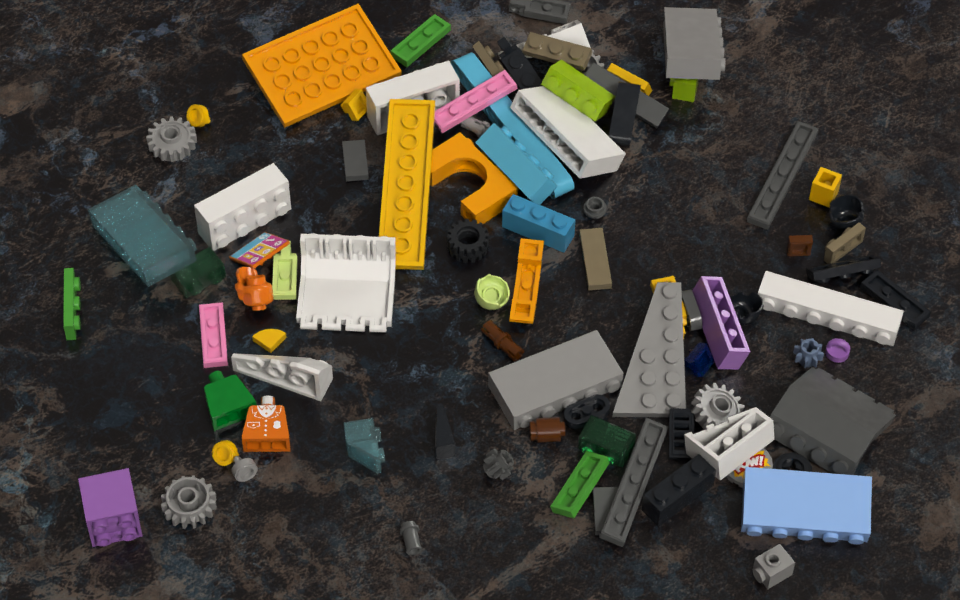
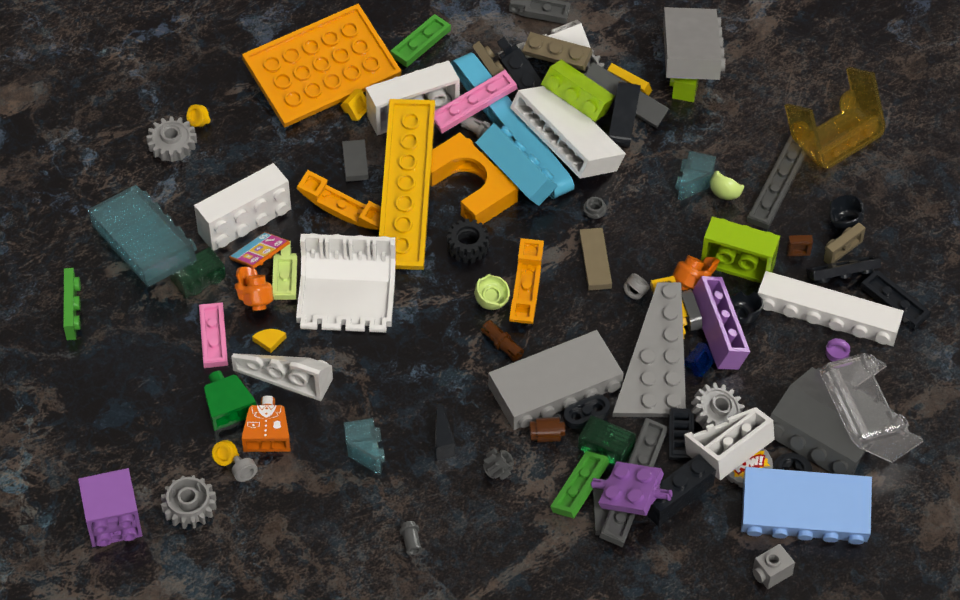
(339, 204): none -> light orange slope
(538, 223): dark azure brick -> none
(631, 488): none -> medium lavender plate
(637, 284): none -> light grey tile
(691, 270): none -> orange head
(696, 174): none -> clear light blue slope
(725, 187): none -> yellowish green hair
(740, 249): none -> lime brick
(808, 353): sand blue gear -> none
(825, 186): yellow brick -> none
(846, 133): none -> clear yellow windscreen
(865, 409): none -> clear windscreen

